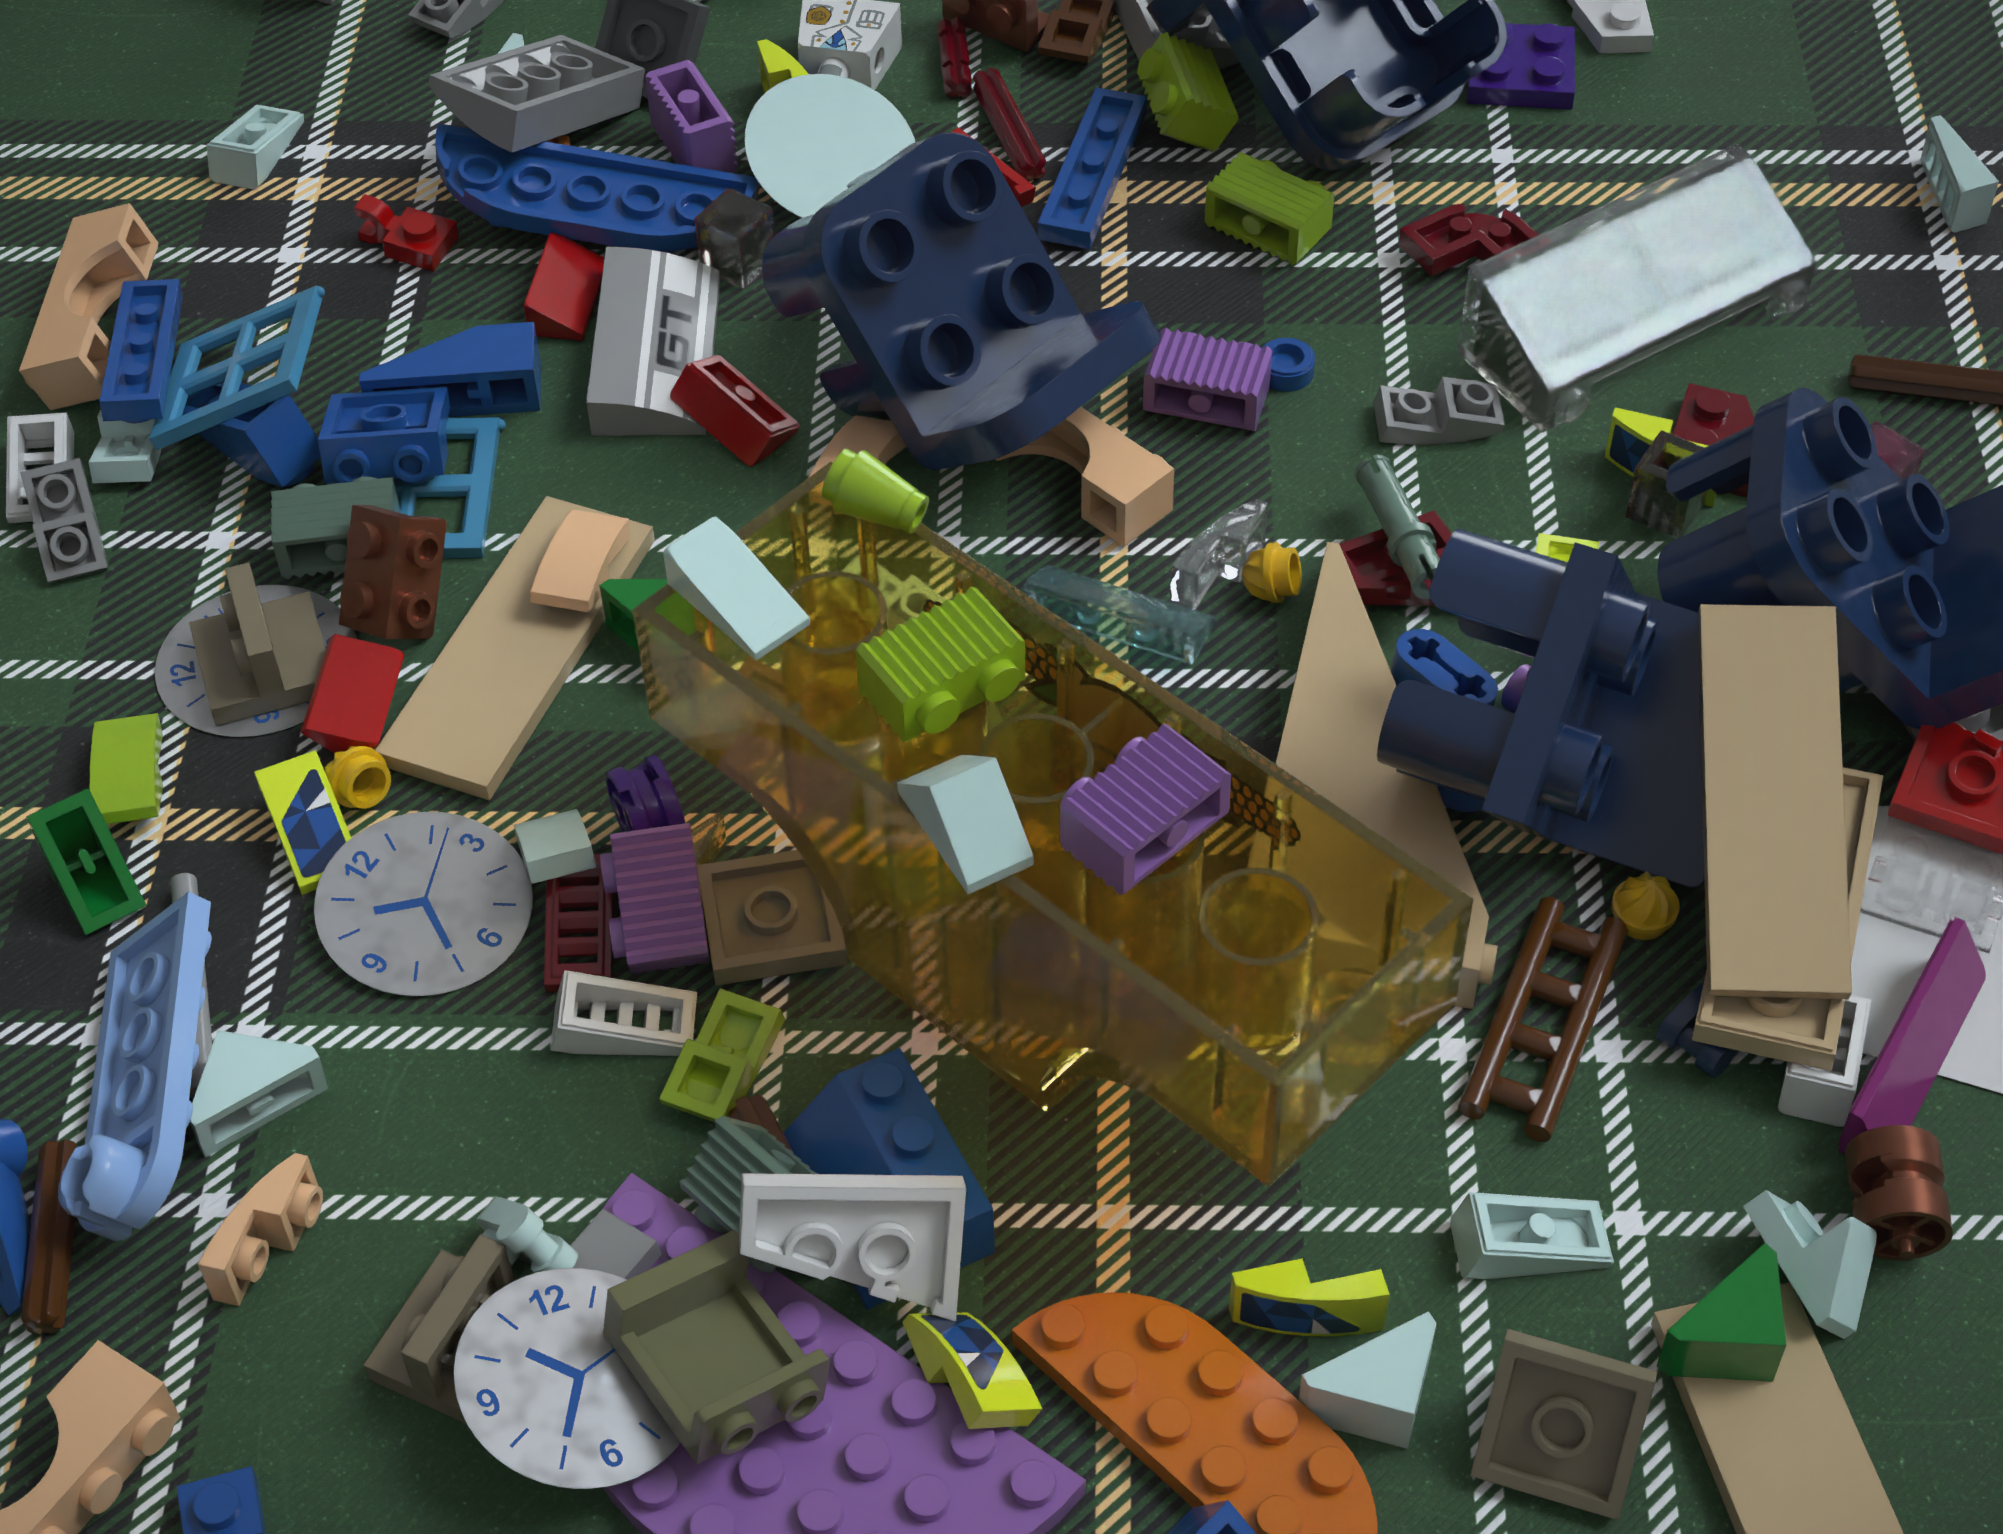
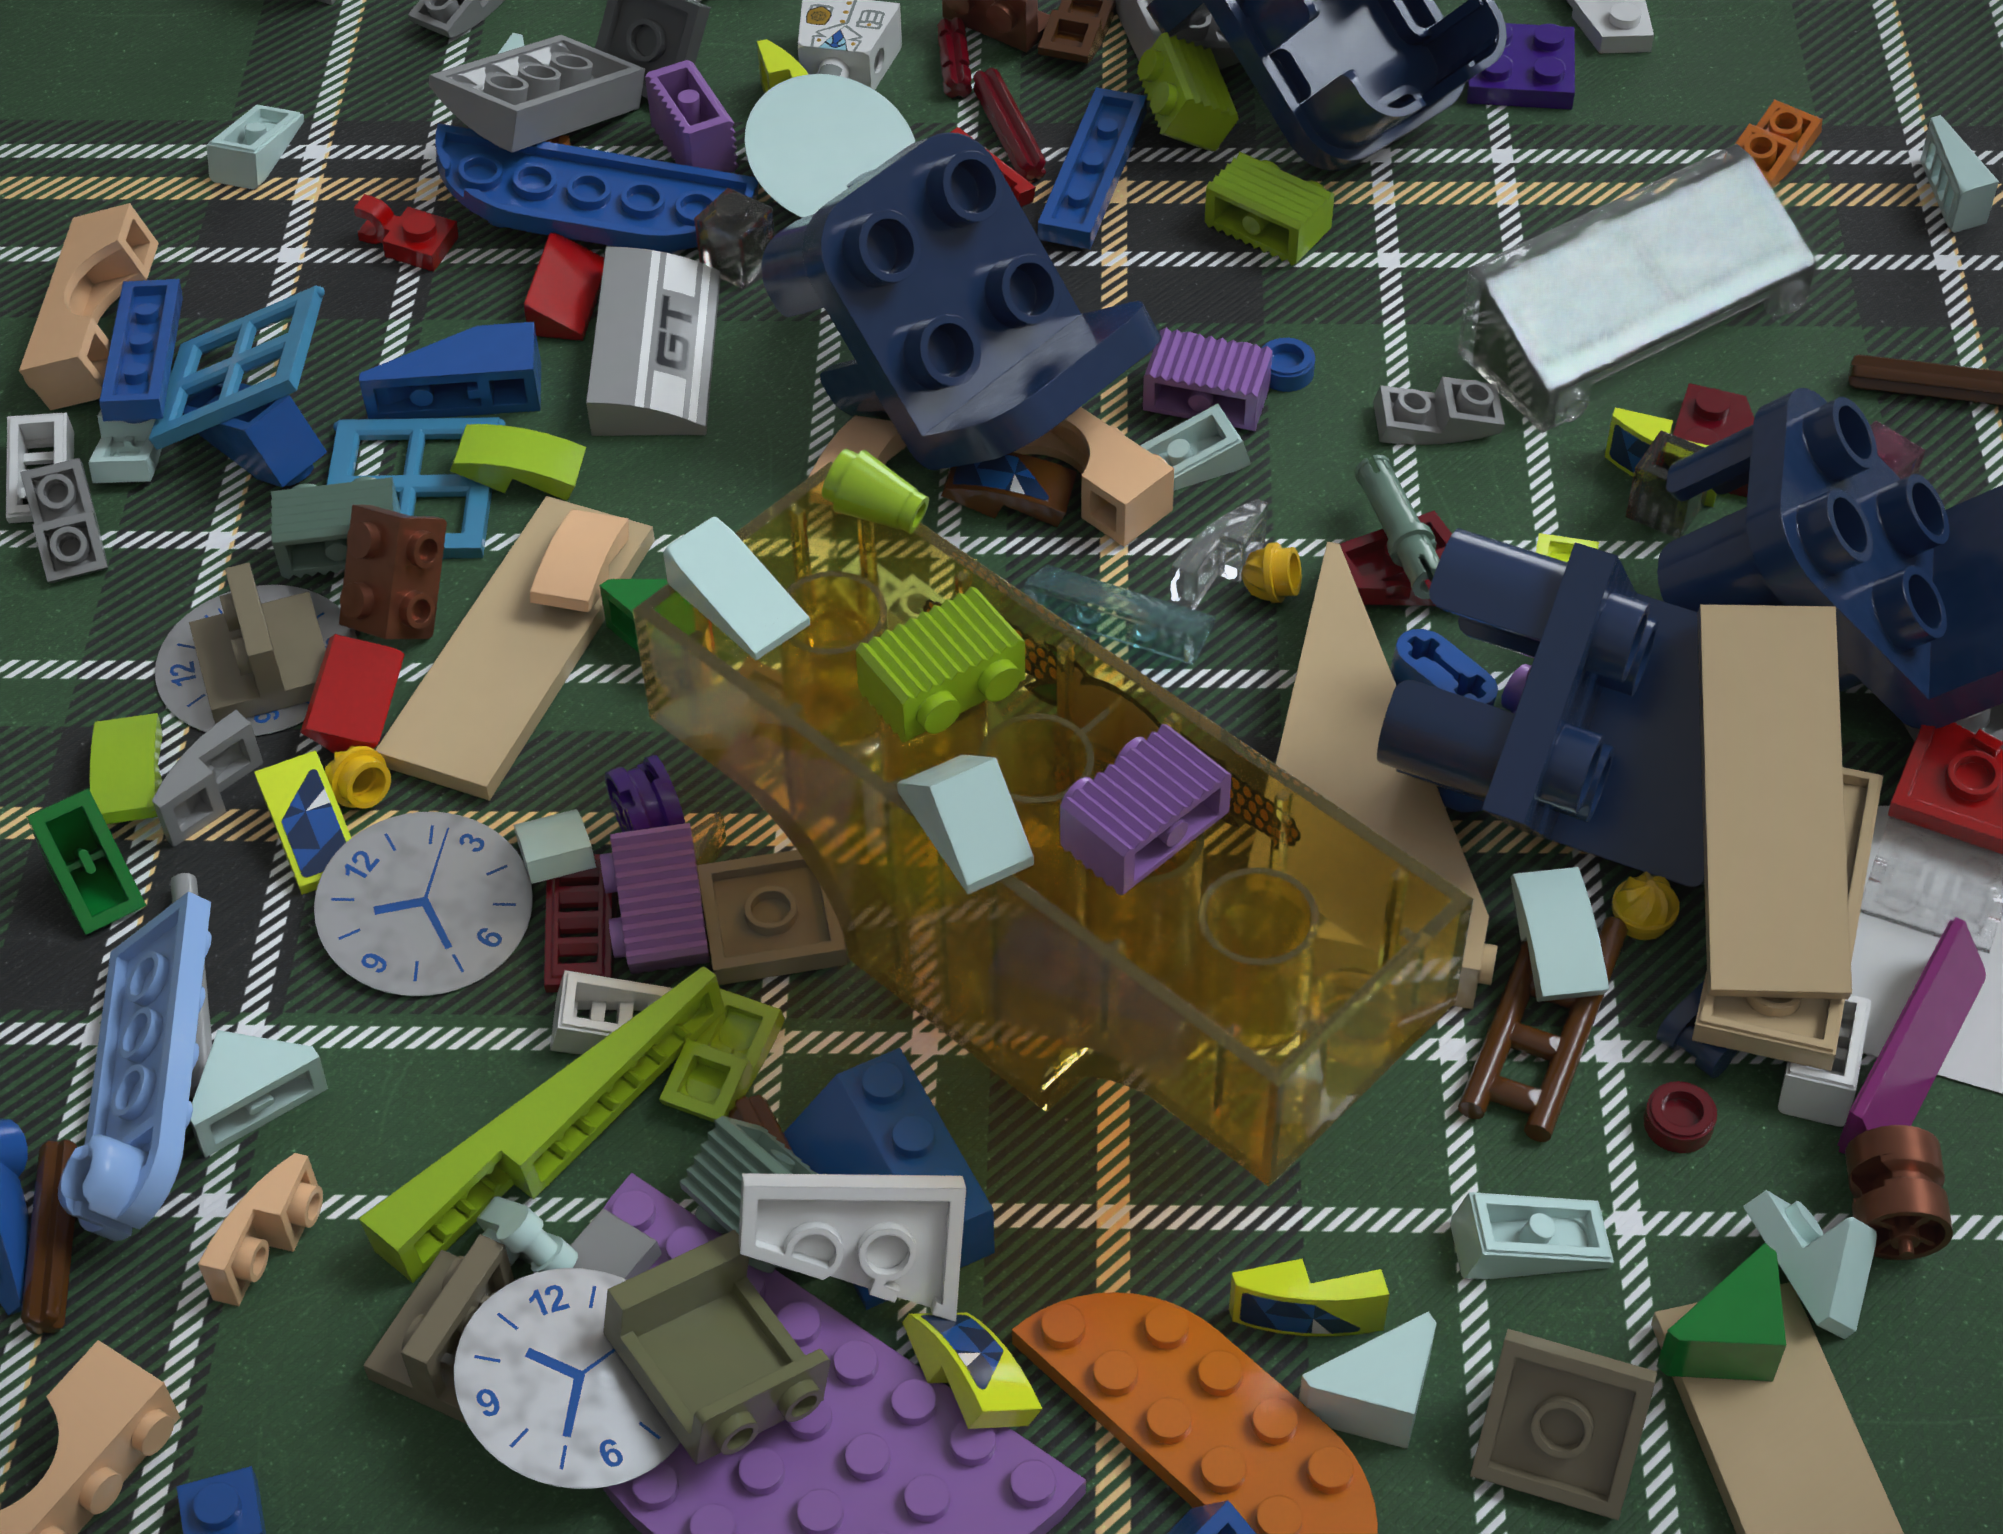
(191, 790): none -> light grey slope
(385, 435): blue plate -> none
(504, 453): none -> lime slope
(539, 1132): none -> lime slope
(732, 409): red slope -> none
(1016, 481): none -> reddish brown slope
(1201, 448): none -> light aqua slope
(1456, 236): dark red plate -> none
(1560, 934): none -> light aqua slope
(1680, 1117): none -> dark red tile
(1780, 139): none -> orange slope

